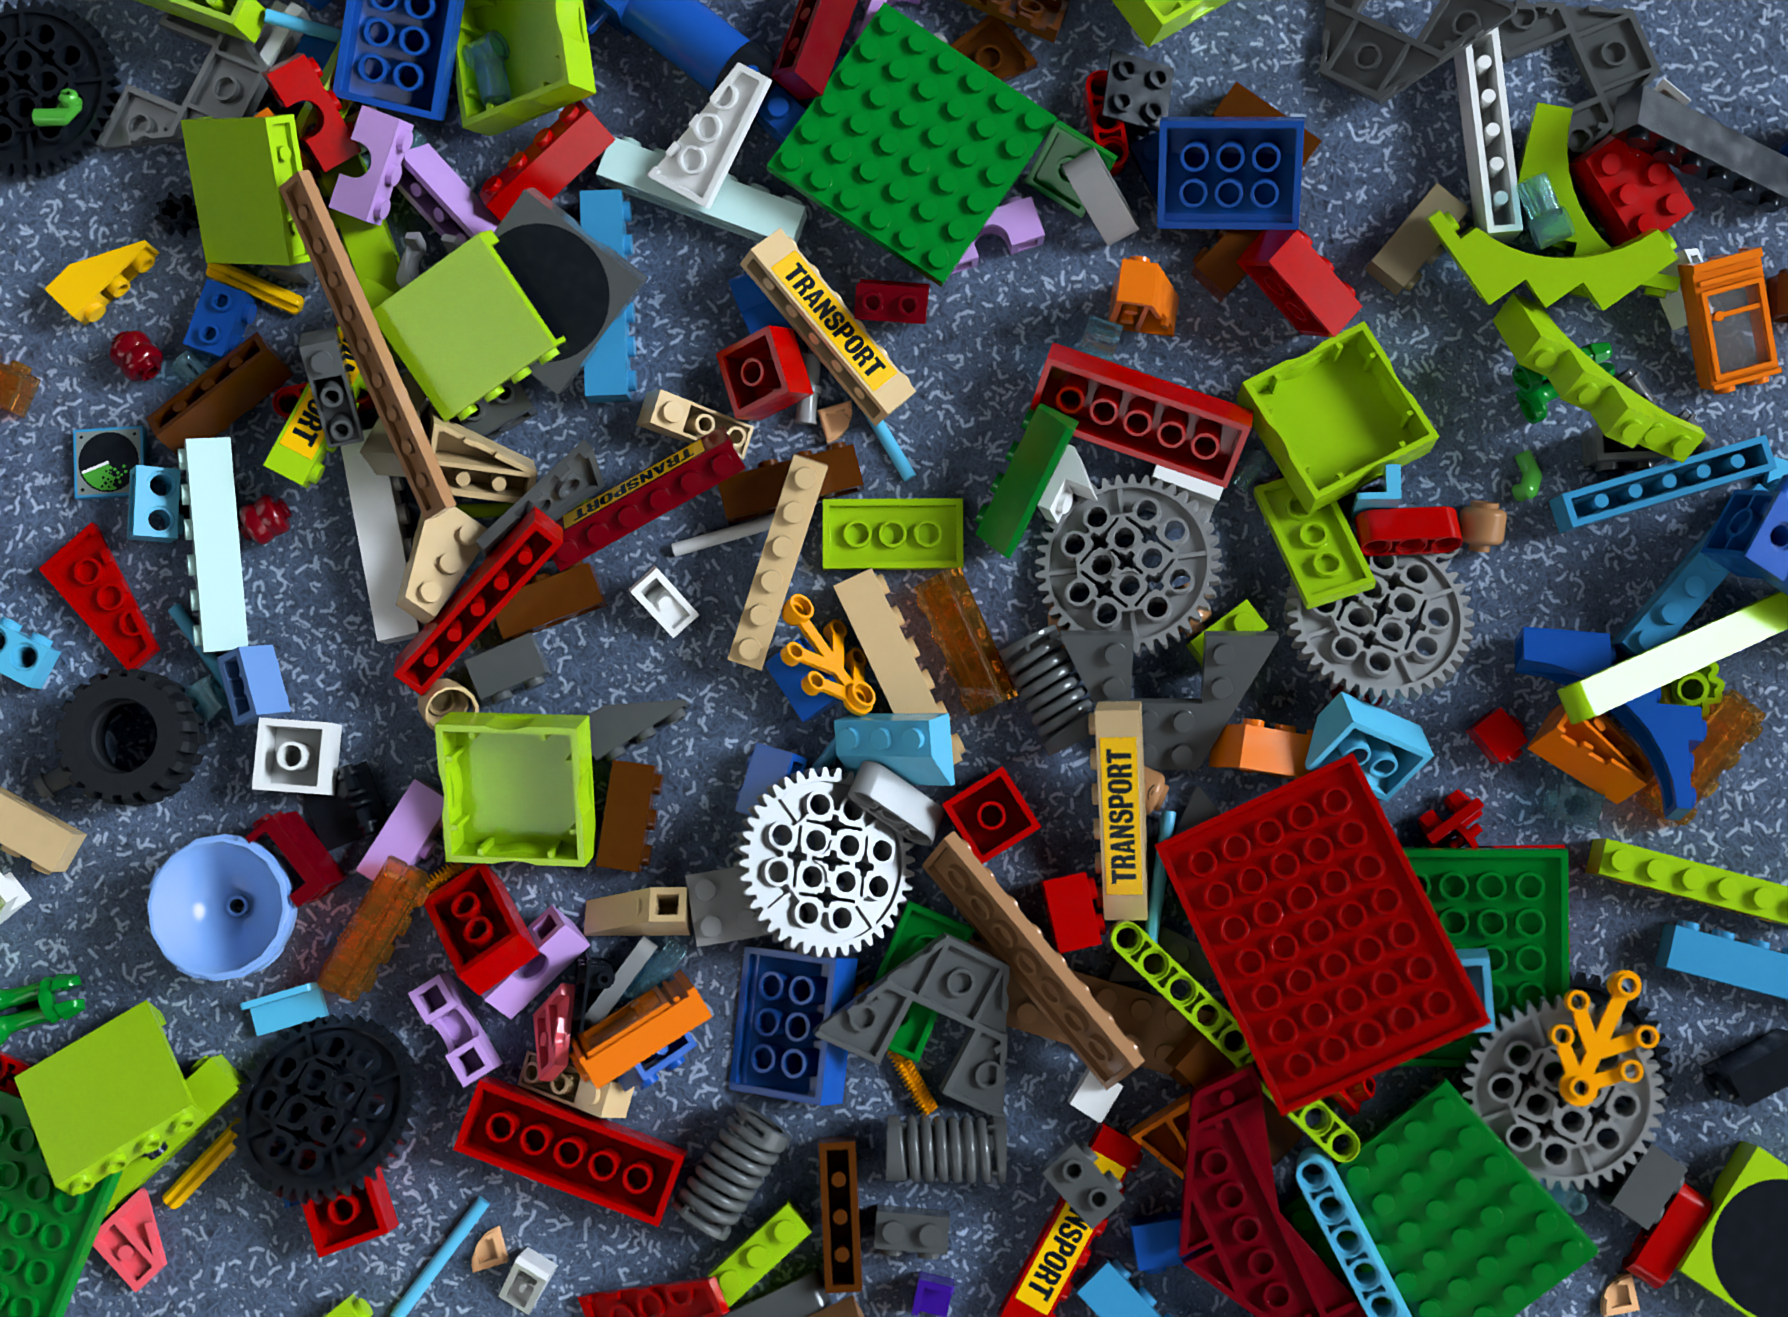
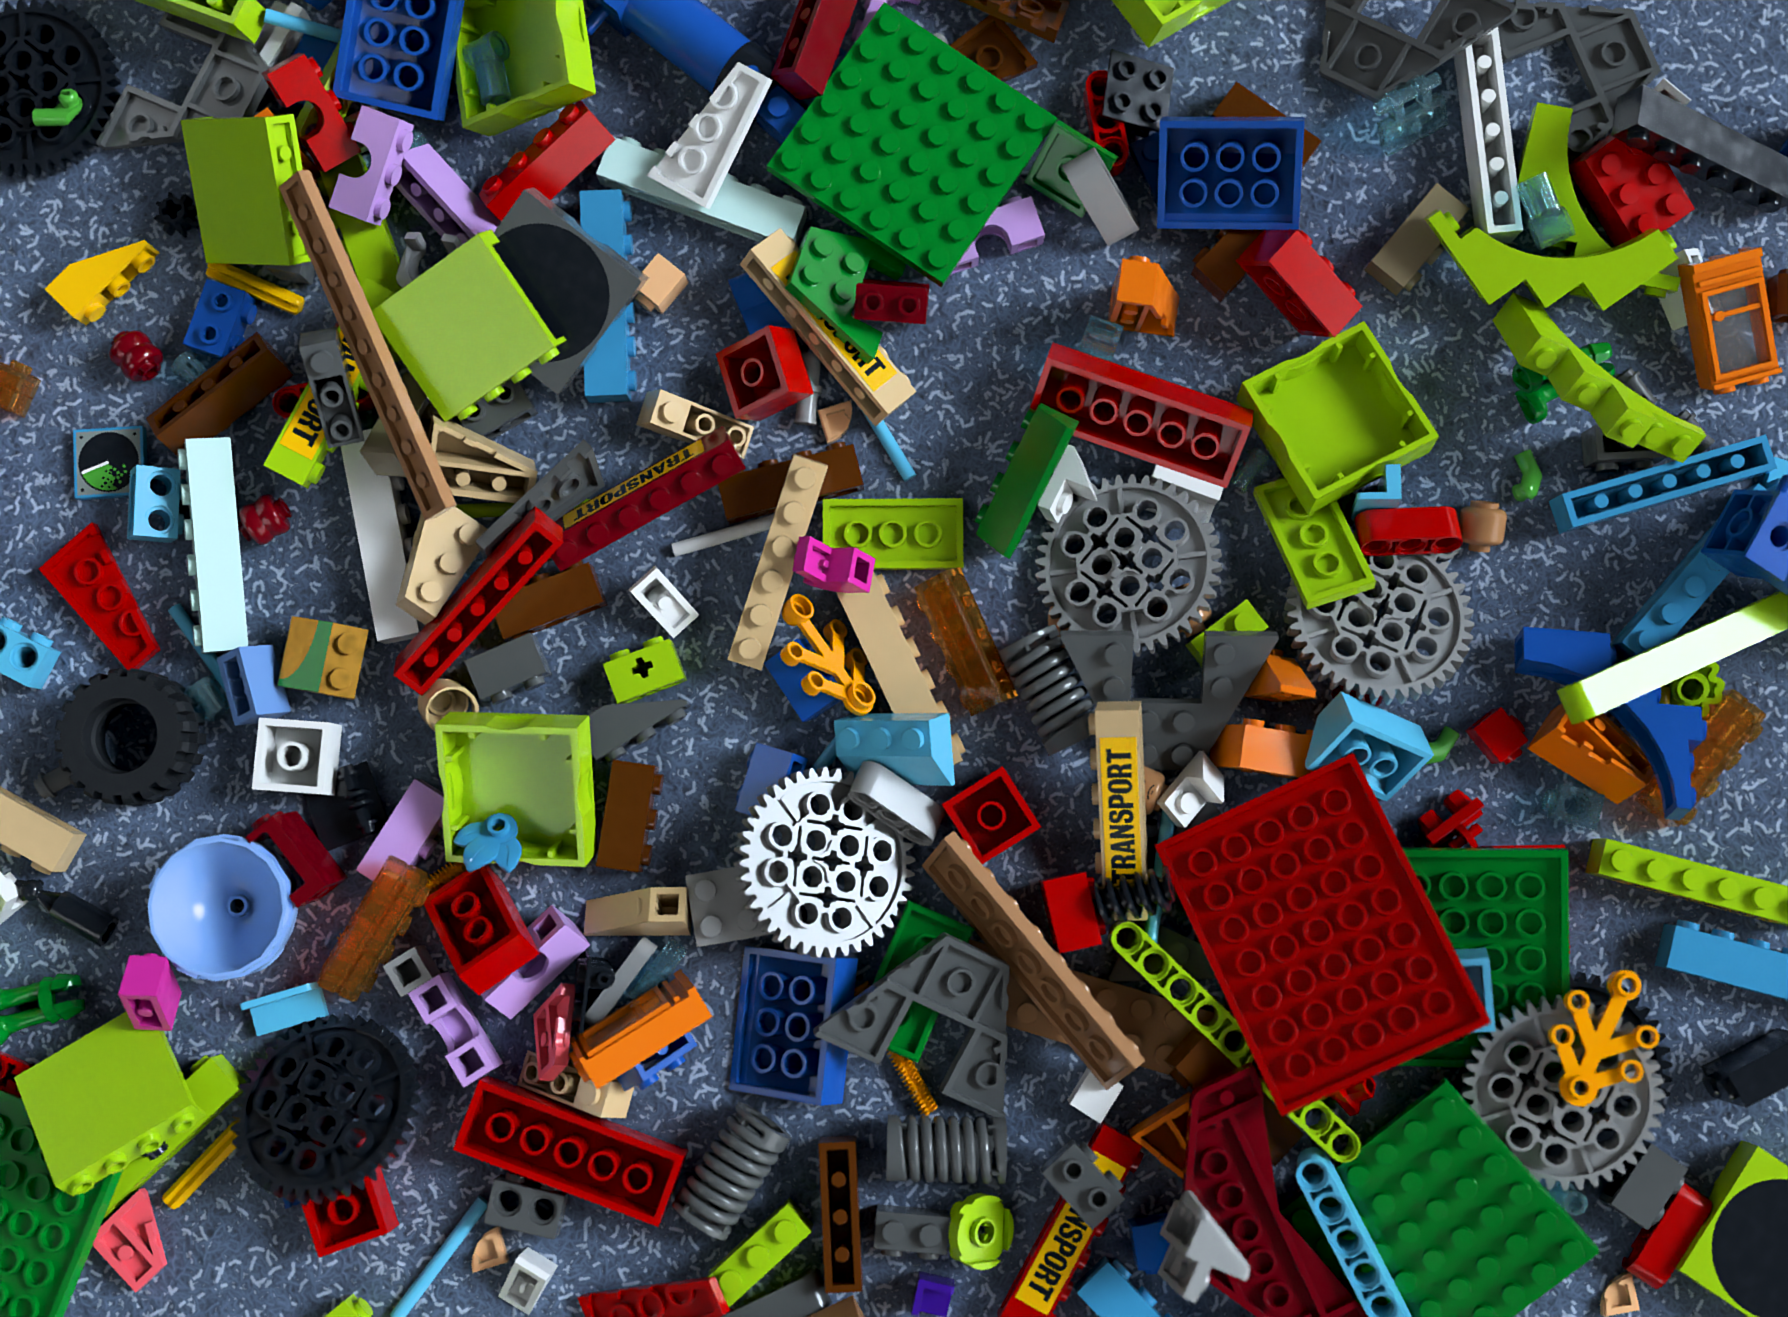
(71, 911): none -> black wheel
(150, 992): none -> dark pink brick
(322, 657): none -> pearl gold slope
(411, 970): none -> light grey brick
(485, 845): none -> dark azure plate
(526, 1215): none -> dark grey brick
(662, 286): none -> light nougat brick
(665, 673): none -> lime brick
(827, 278): none -> green wing
(833, 568): none -> dark pink brick
(964, 1225): none -> lime plate
(1135, 896): none -> black piece
(1191, 790): none -> white slope
(1195, 1248): none -> light grey piece
(1280, 680): none -> orange slope
(1414, 122): none -> clear light blue plate
(1443, 745): none -> bright green arm

